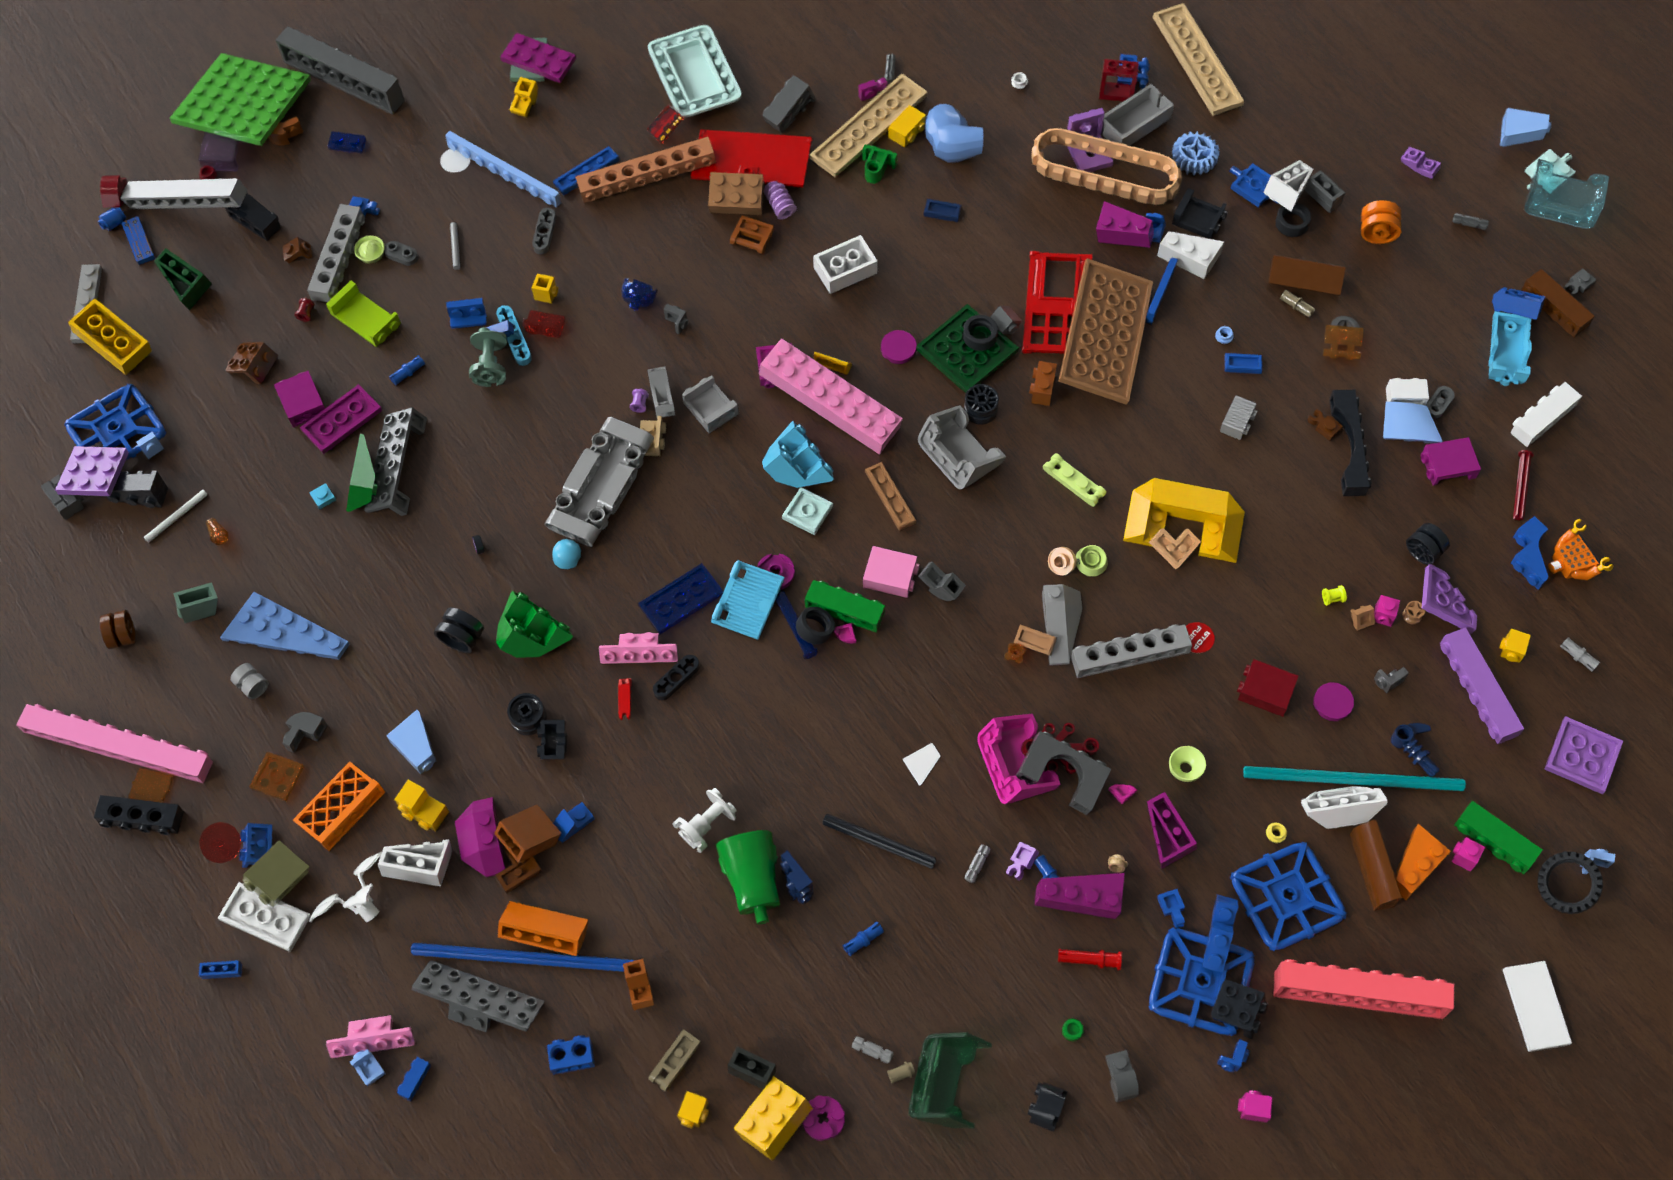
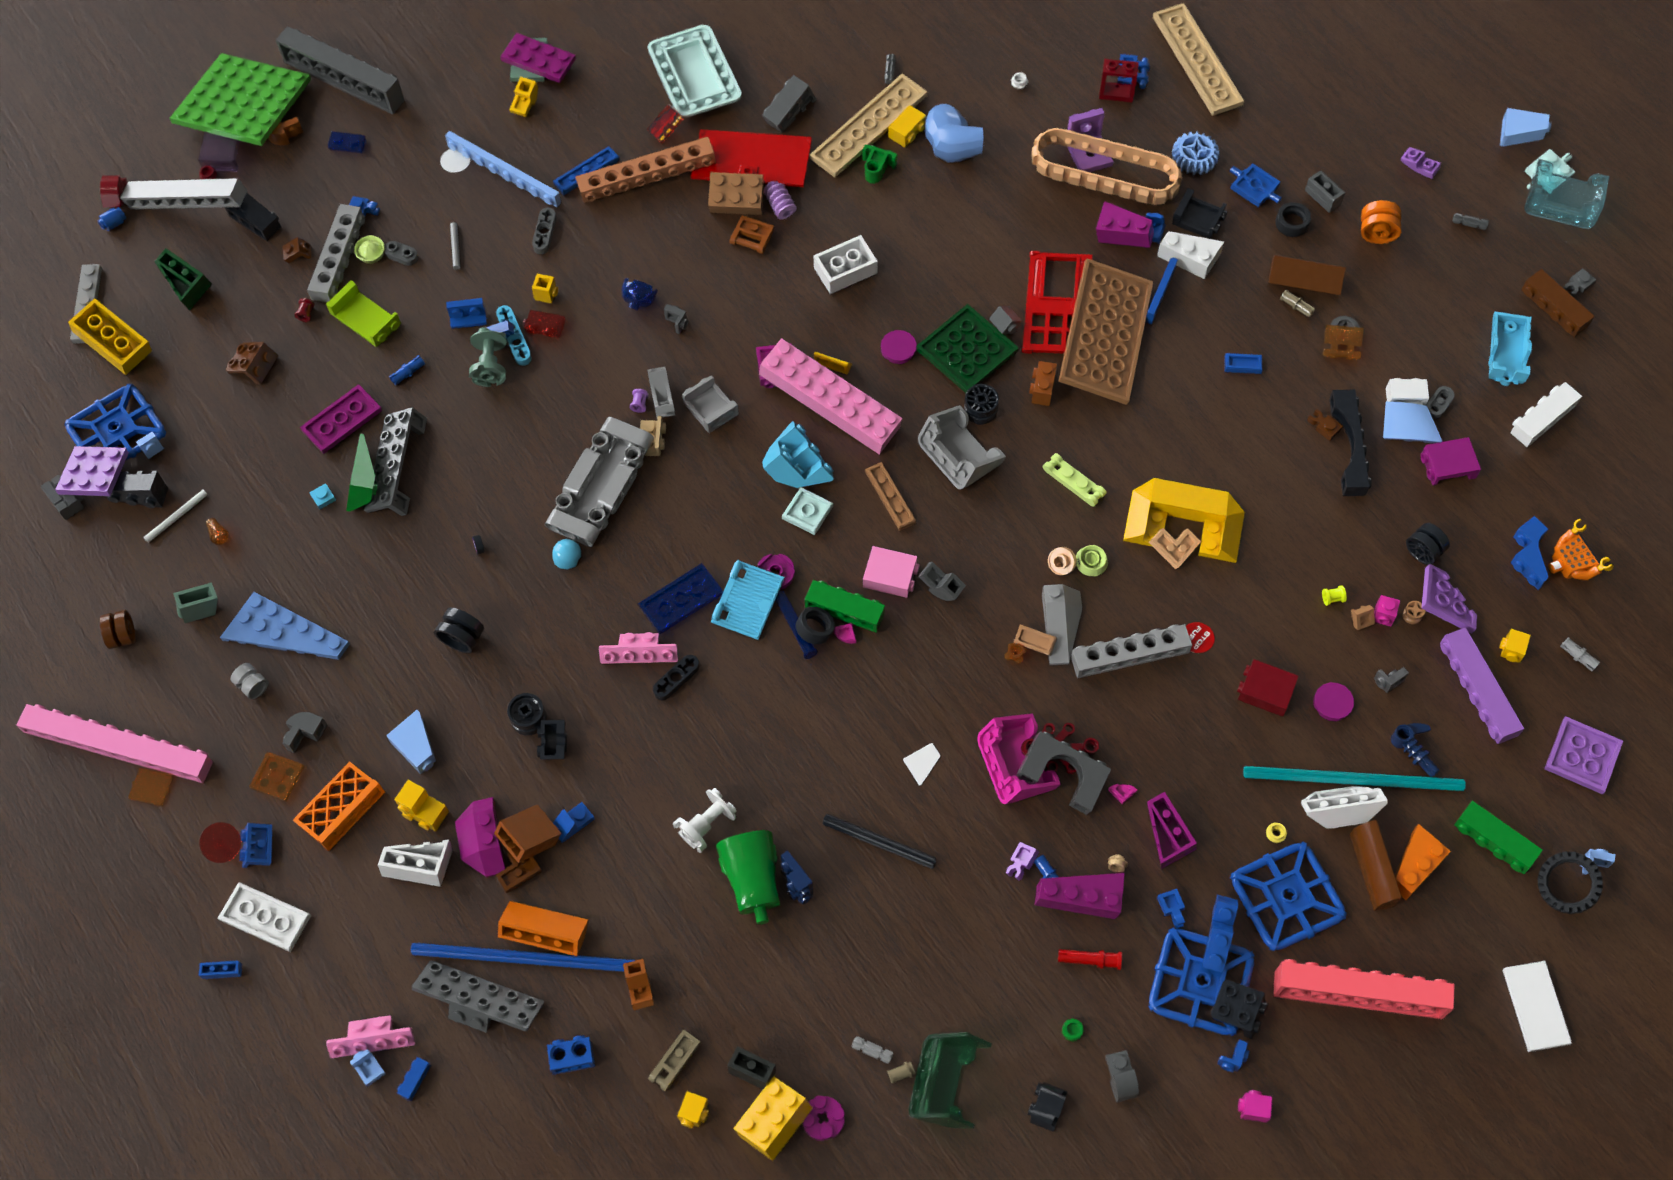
(109, 806): black brick -> none
(138, 240): blue tile -> none
(275, 874): olive brick -> none
(299, 398): magenta panel -> none
(361, 899): white plant -> none
(529, 629): green brick -> none
(624, 698): red piece -> none
(863, 938): blue pin -> none
(870, 89): magenta plate -> none
(942, 210): dark blue tile -> none
(977, 863): light grey axle -> none
(980, 344): black tyre -> none
(1136, 116): light grey piece -> none
(1188, 755): yellowish green piece -> none
(1227, 331): light blue plate -> none
(1238, 417): light grey brick -> none
(1288, 184): white wedge -> none
(1467, 854): dark pink brick -> none
(1518, 303): blue piece -> none
(1522, 484): dark red axle -> none

